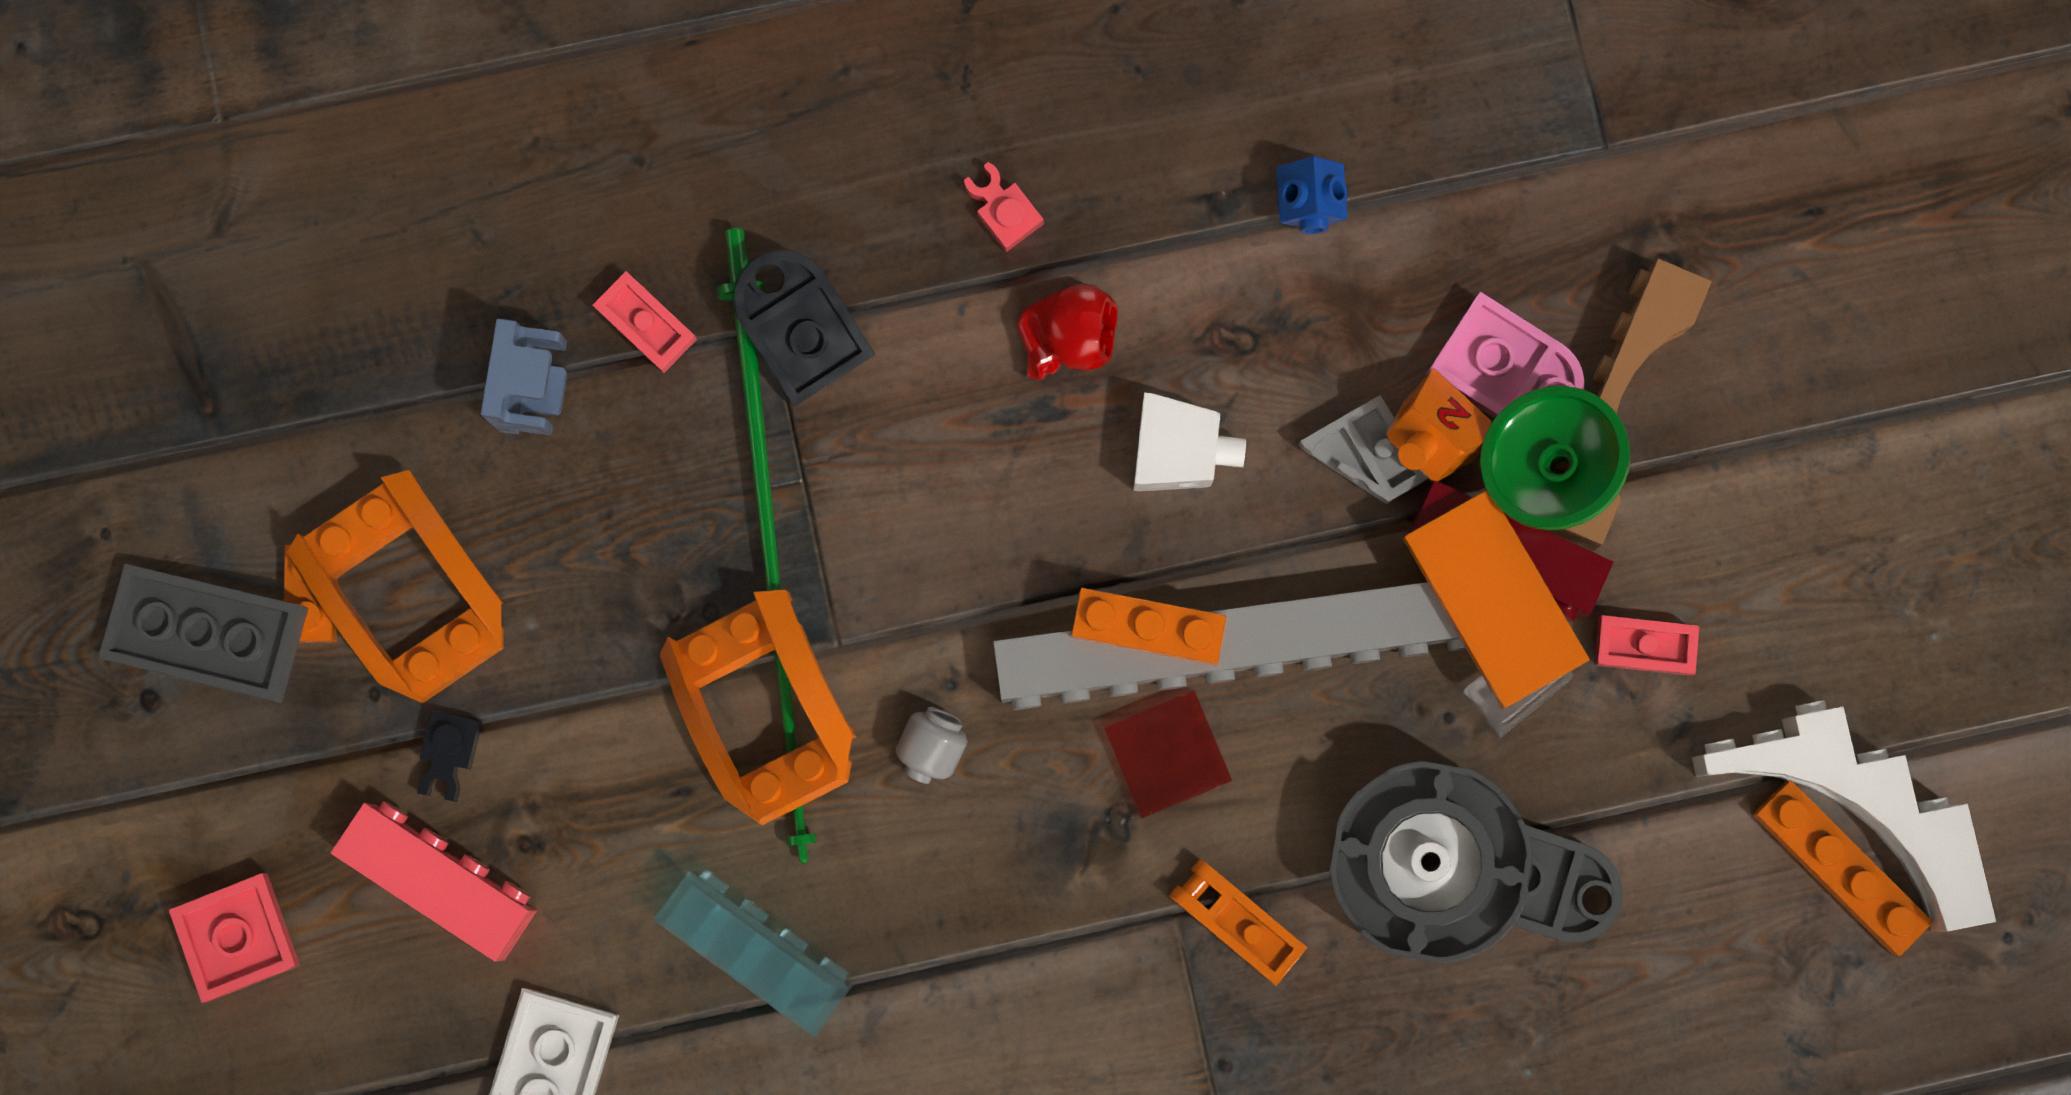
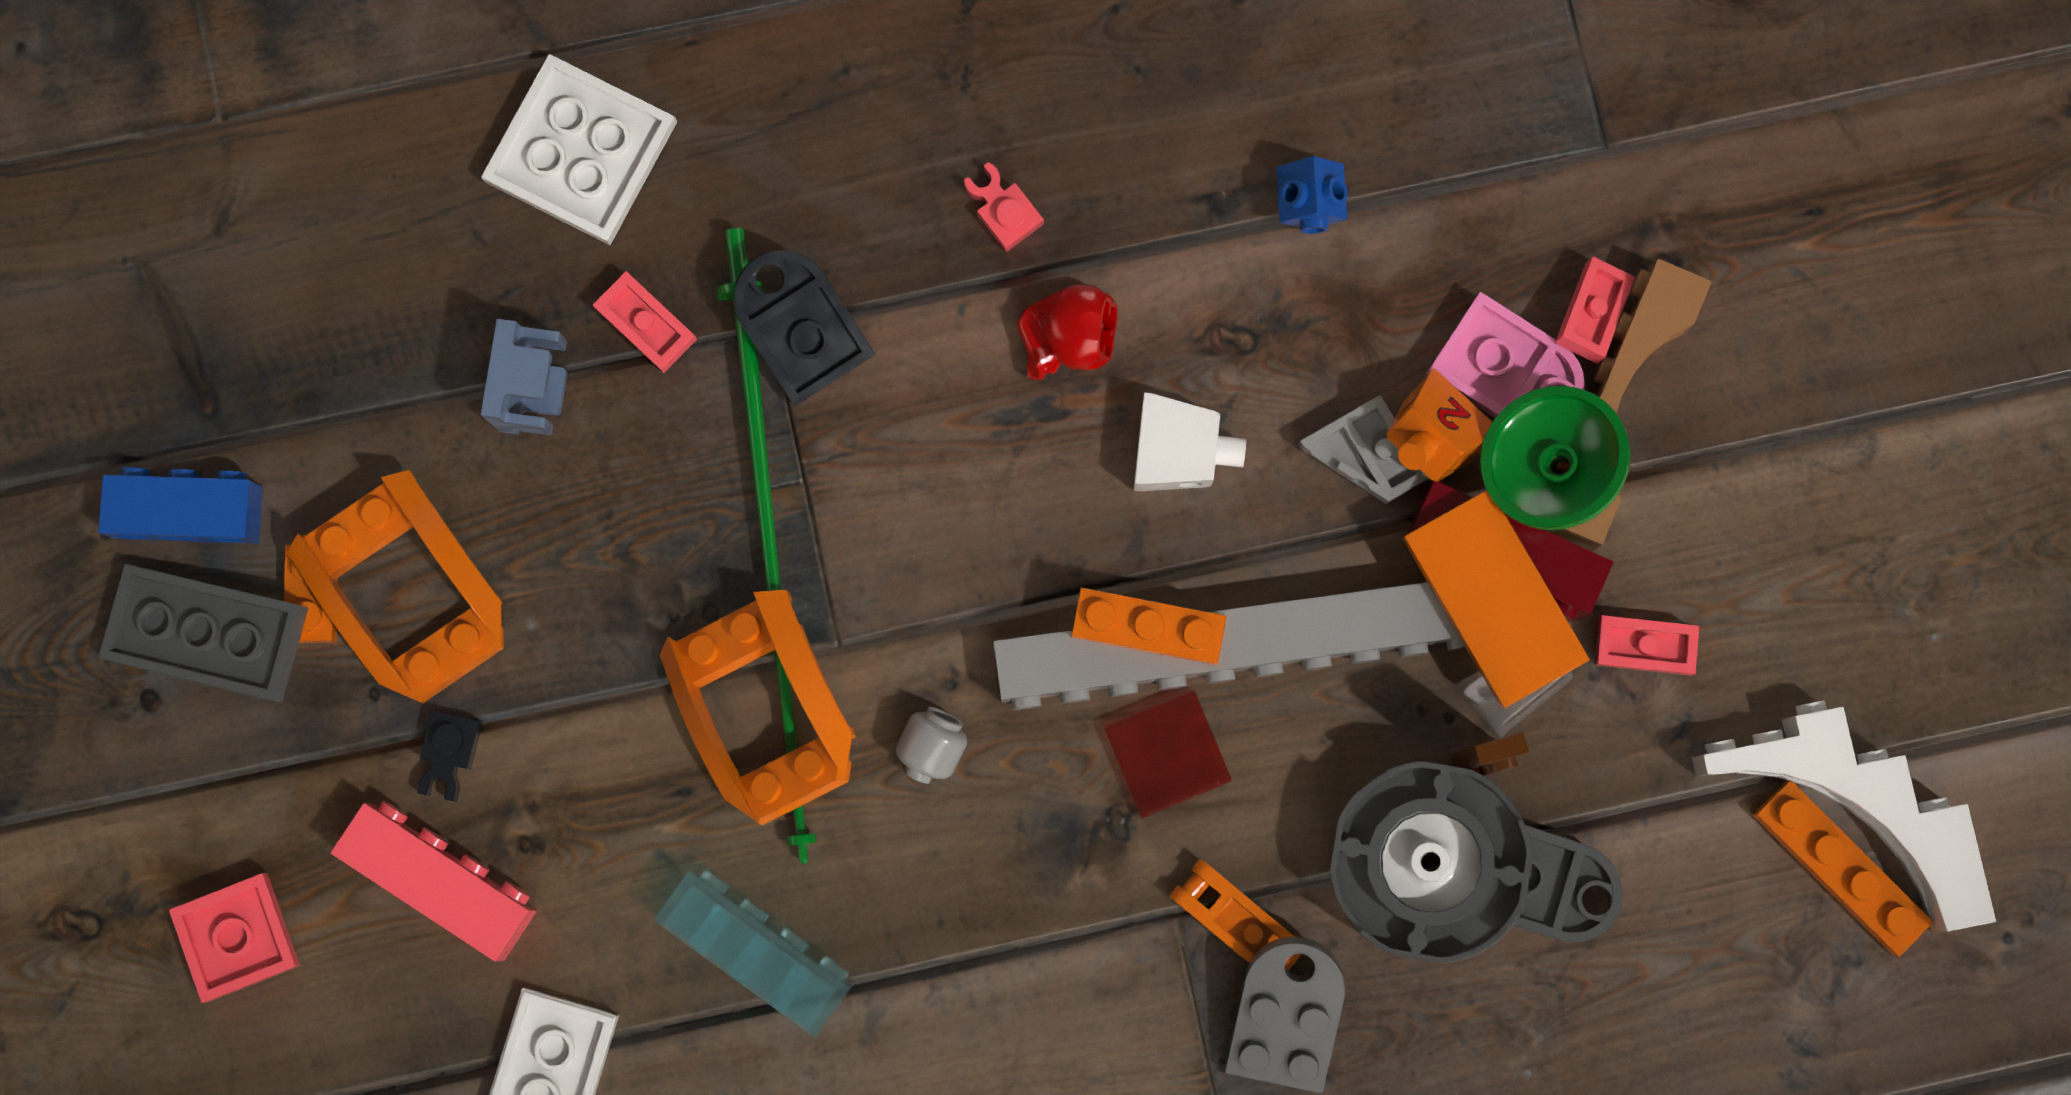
(180, 507): none -> blue brick
(579, 149): none -> white plate
(1287, 1019): none -> dark grey plate
(1493, 755): none -> reddish brown plate
(1595, 310): none -> coral plate

